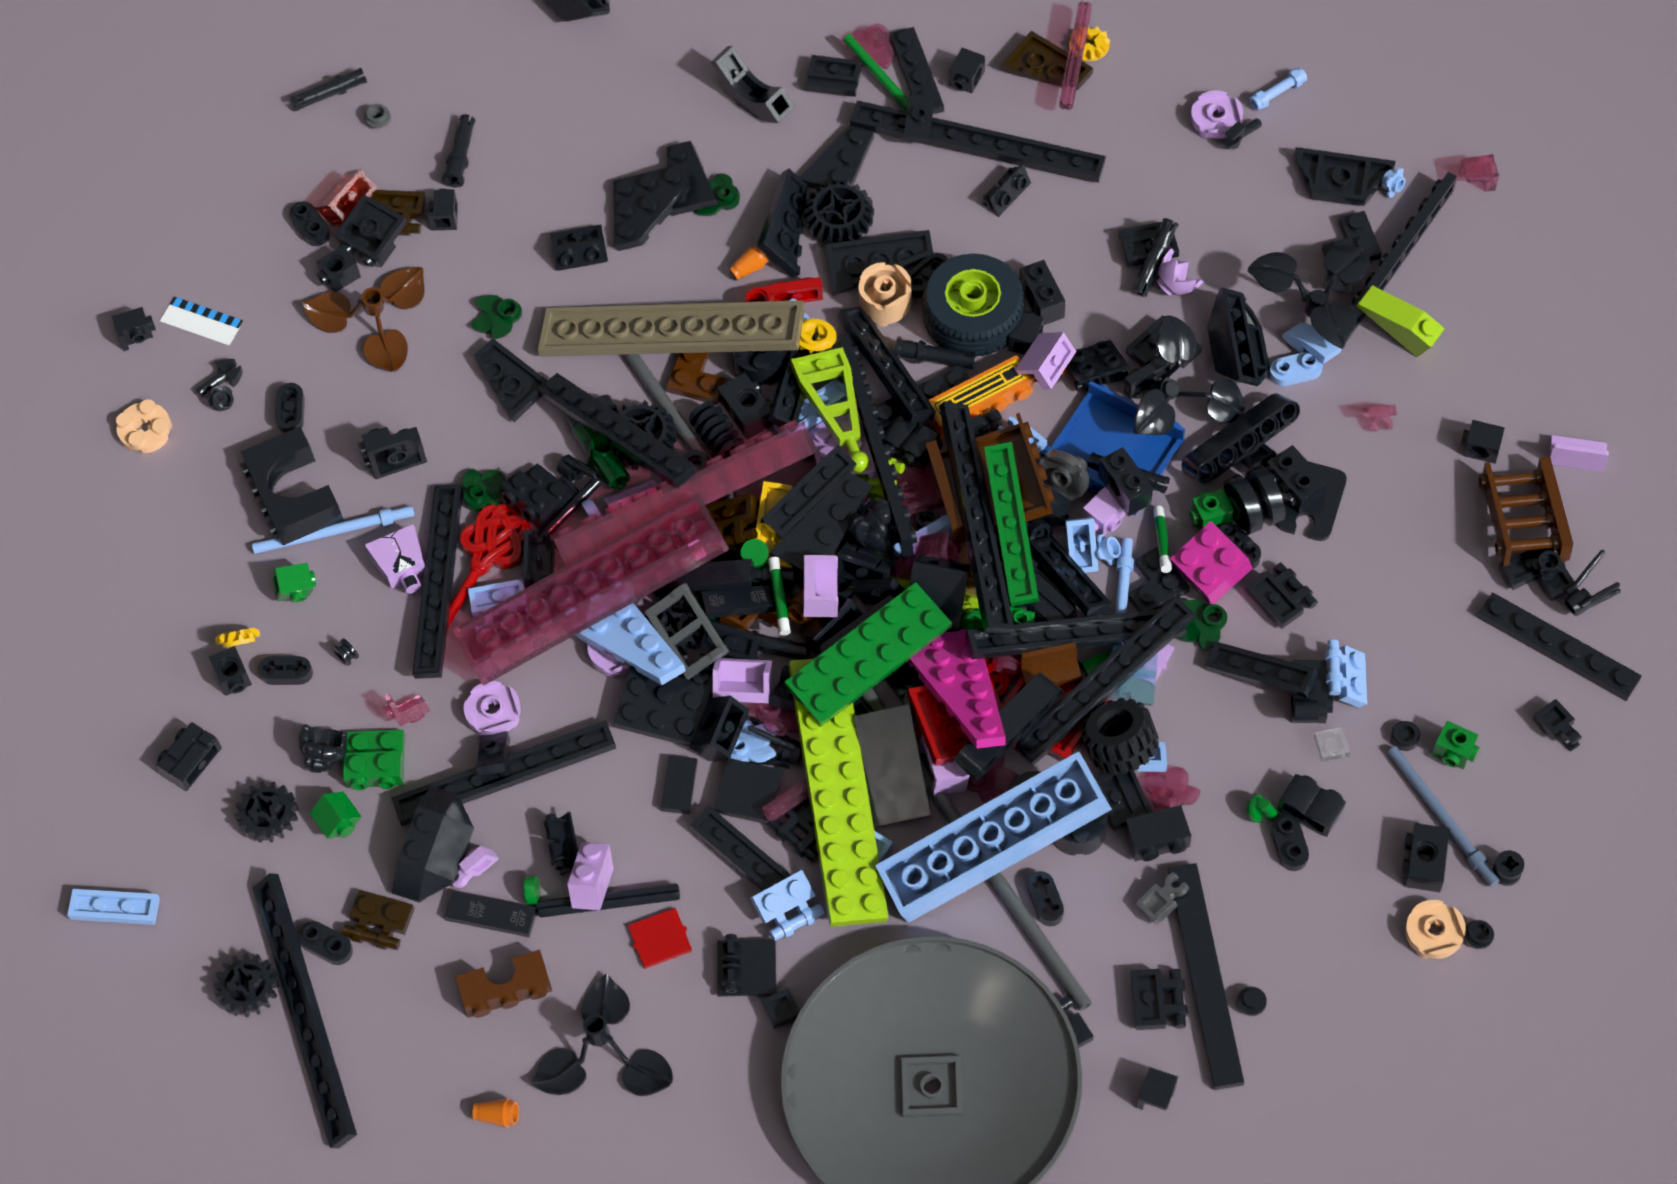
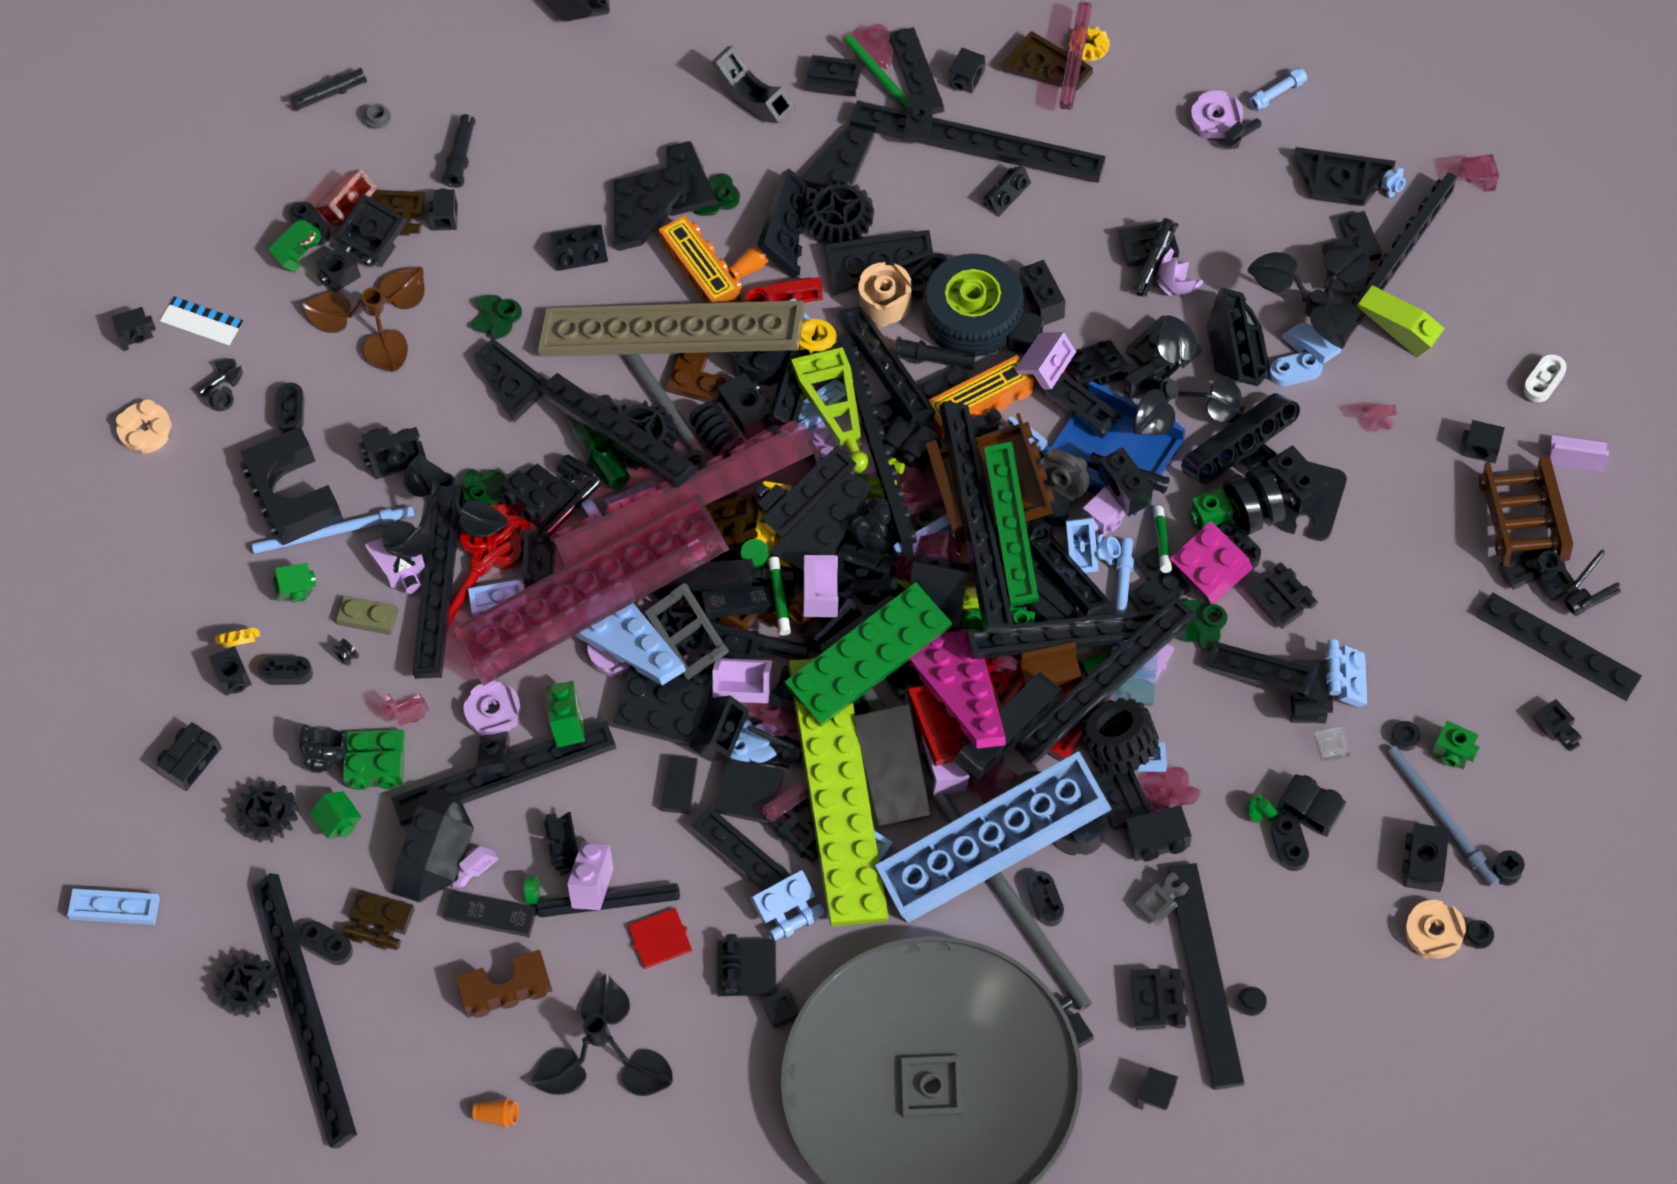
(295, 243): none -> green leg
(367, 615): none -> olive plate
(426, 478): none -> black plant
(565, 713): none -> green brick
(698, 262): none -> brick
(767, 497): none -> black tile
(1083, 405): none -> black plate
(1544, 380): none -> white plate

